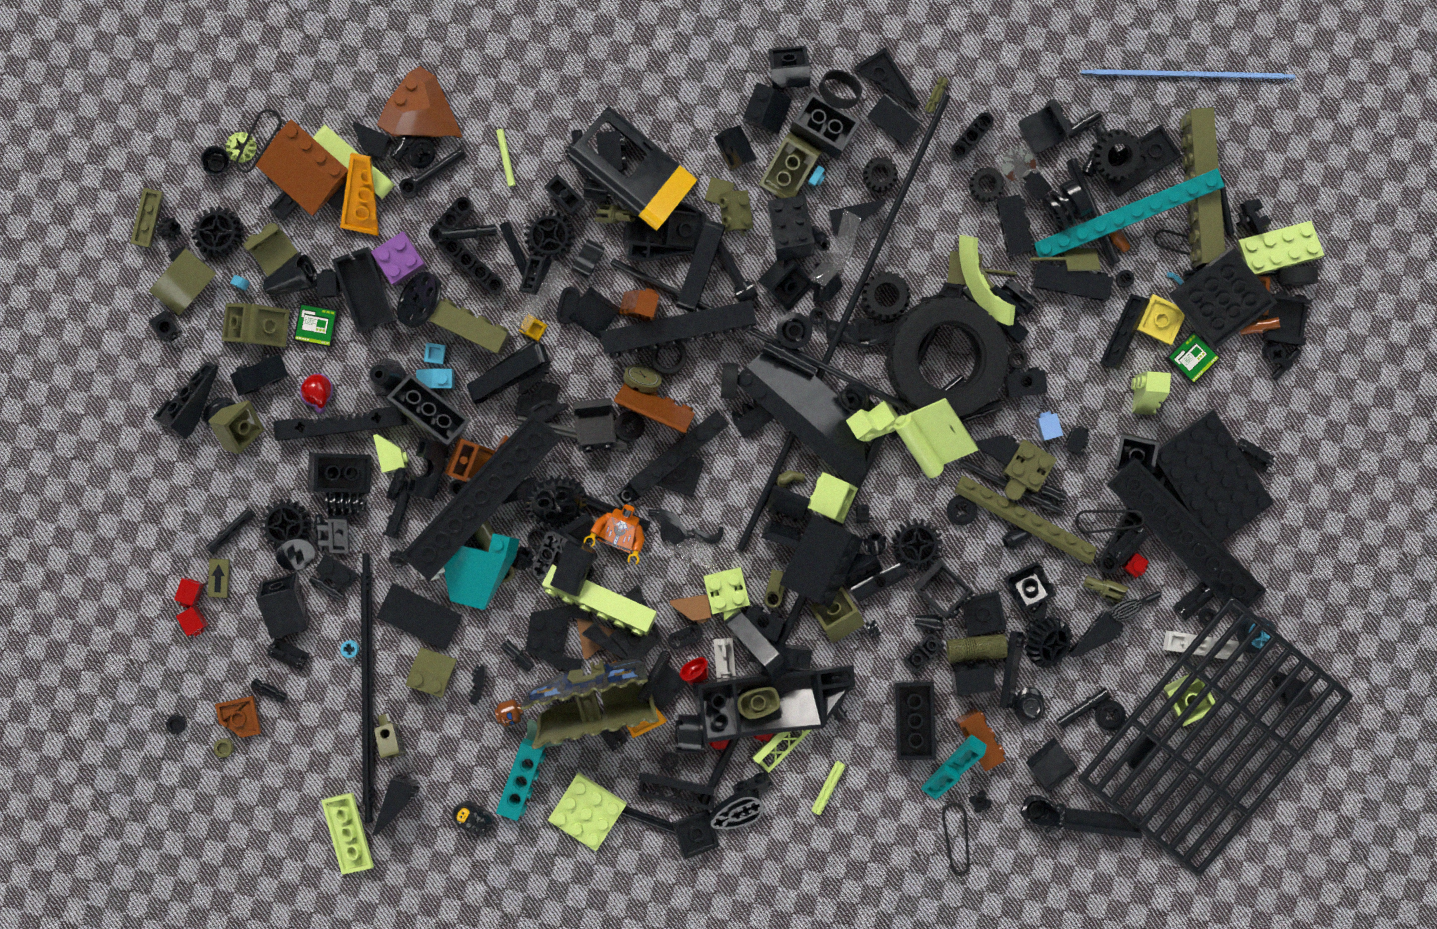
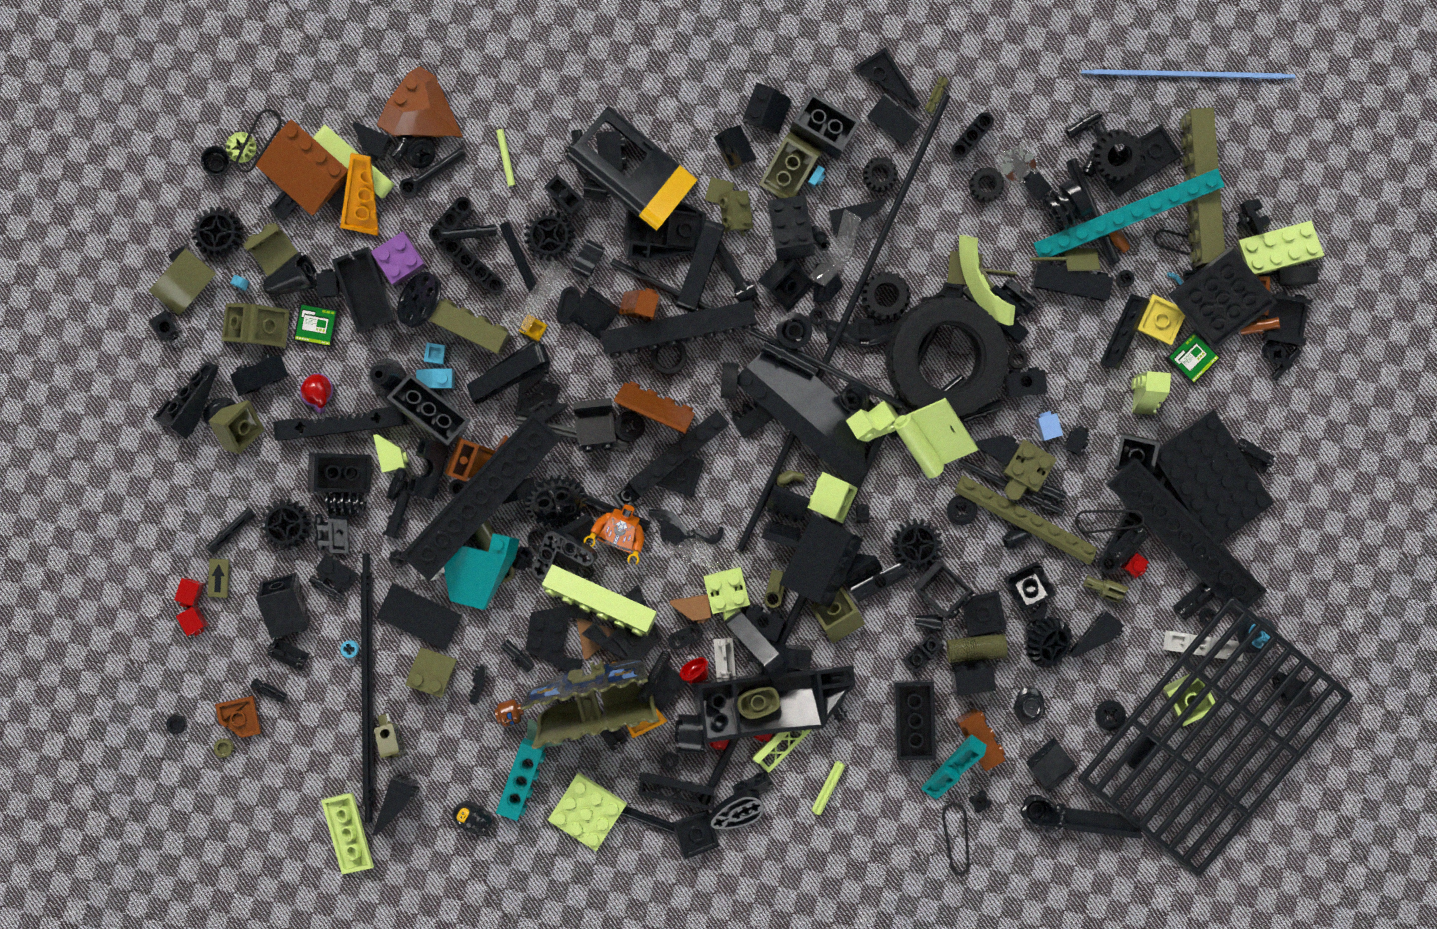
(147, 217): olive plate -> none
(168, 228): black gear -> none
(295, 554): black piece -> none
(531, 268): black slope -> none
(572, 568): black piece -> none
(614, 214): olive arm -> none
(642, 377): olive tile -> none
(789, 67): black slope -> none
(834, 100): black tyre -> none
(873, 629): black bush -> none
(875, 543): black gear -> none
(1008, 695): black plate -> none
(1014, 225): black brick -> none
(1046, 127): black bracket -> none
(1091, 703): black pin -> none
(1130, 608): black piece -> none
(1226, 211): black bar -> none

